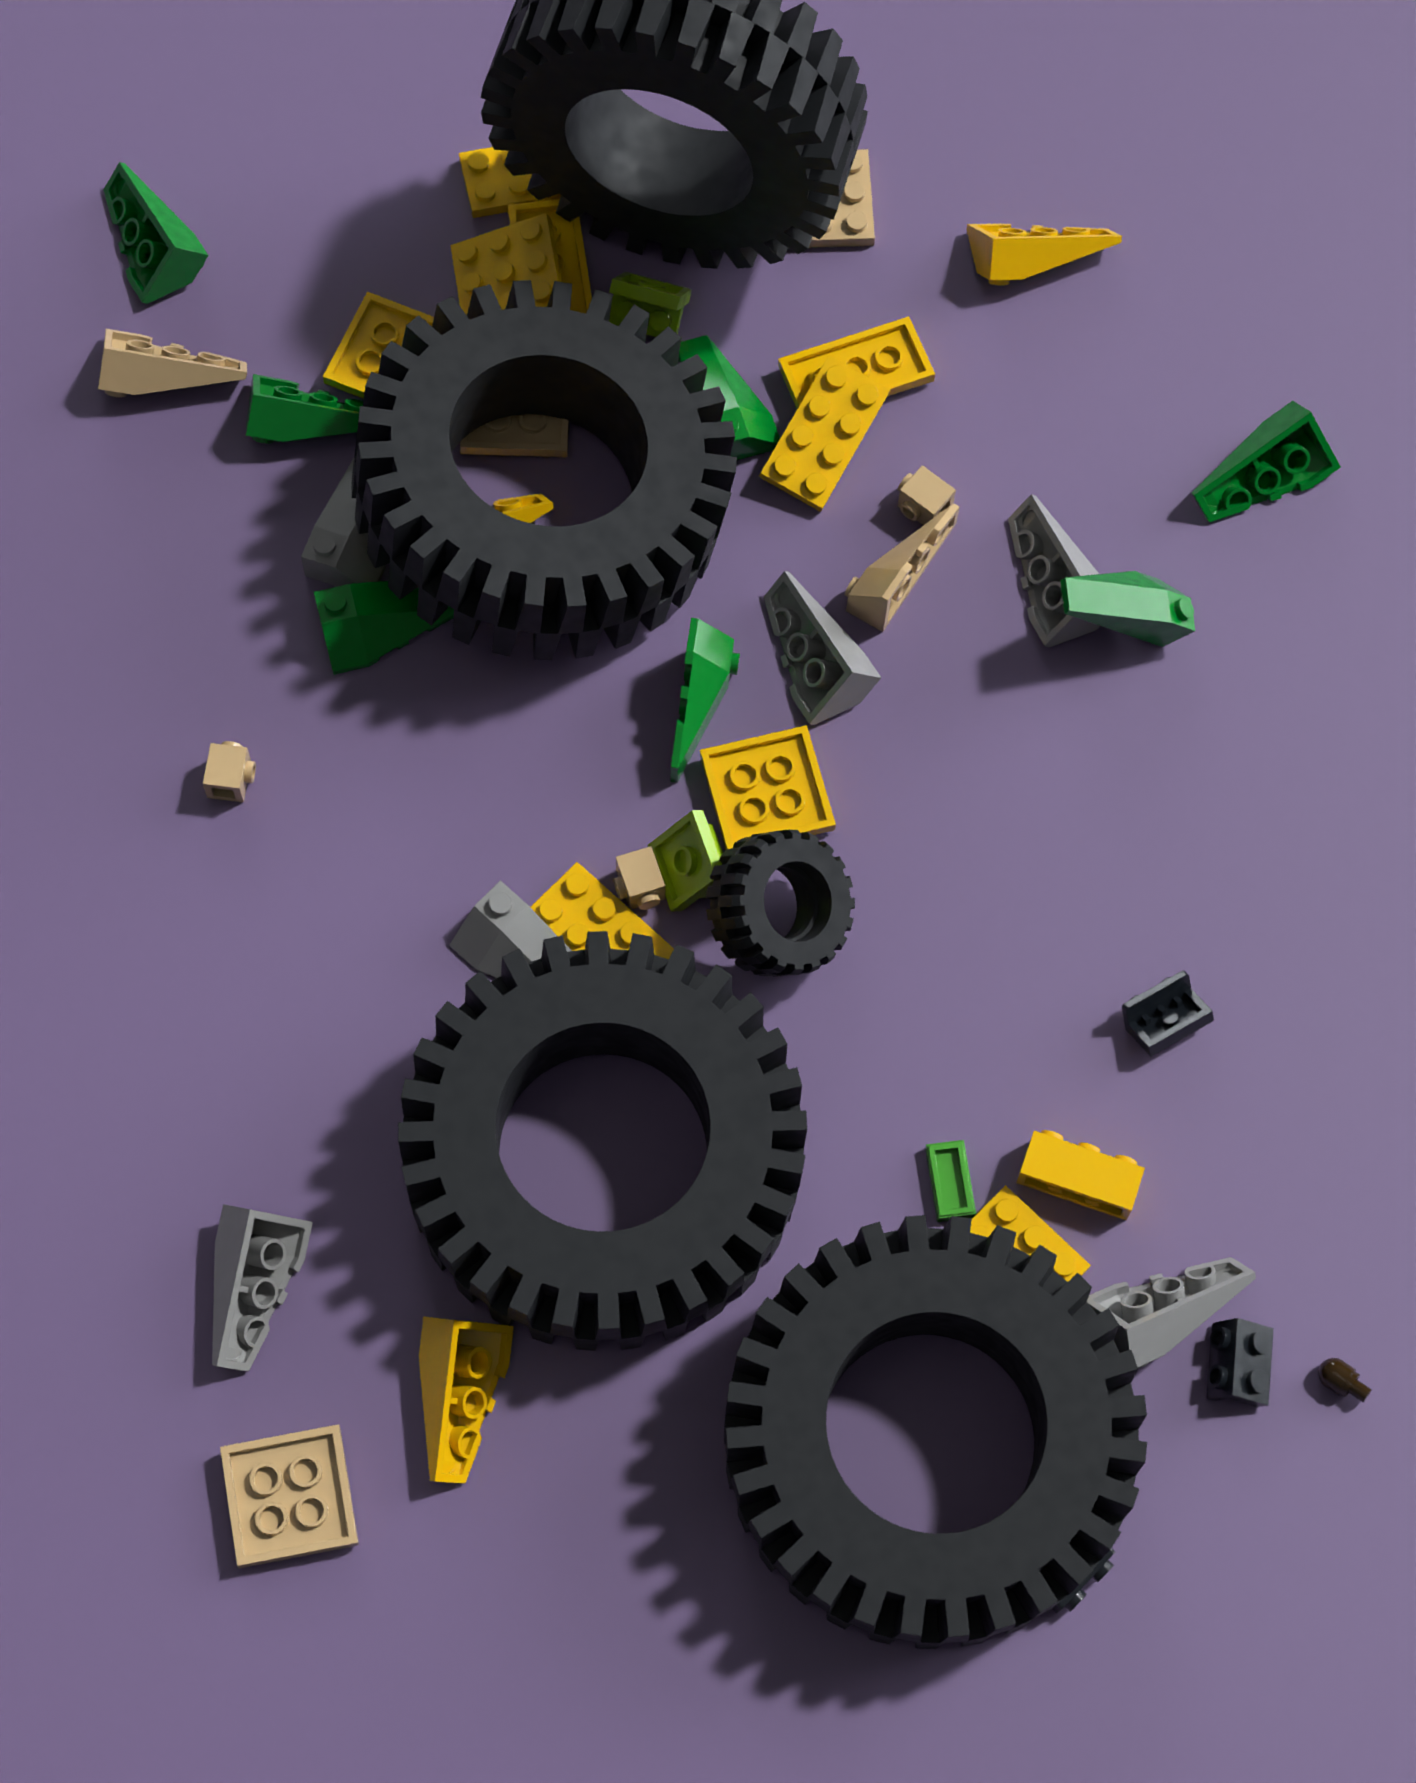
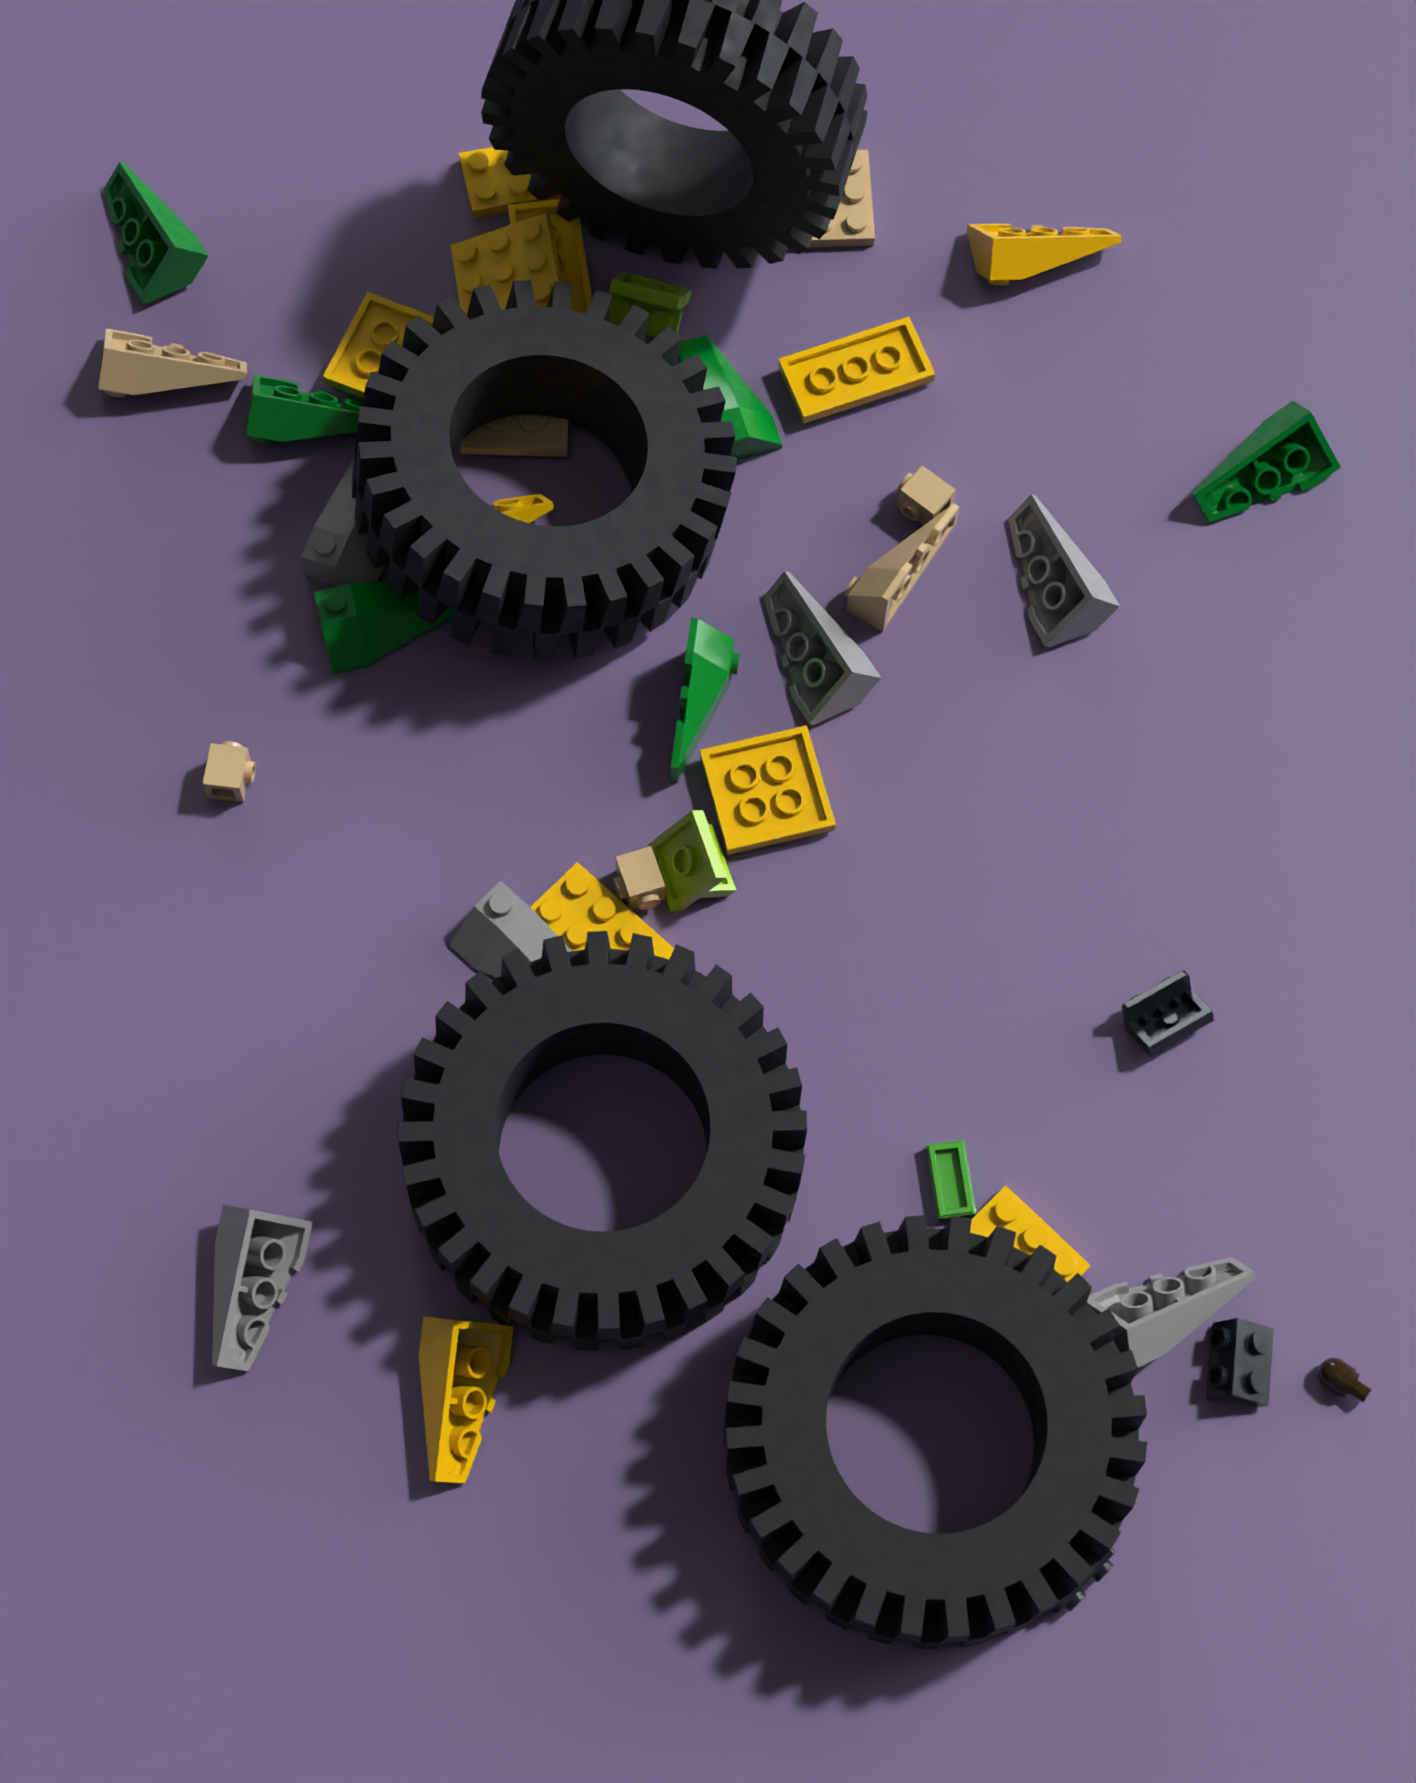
(289, 1496): tan plate -> none
(820, 896): black tyre -> none
(824, 433): yellow plate -> none
(1081, 1174): yellow brick -> none
(1130, 605): wedge -> none

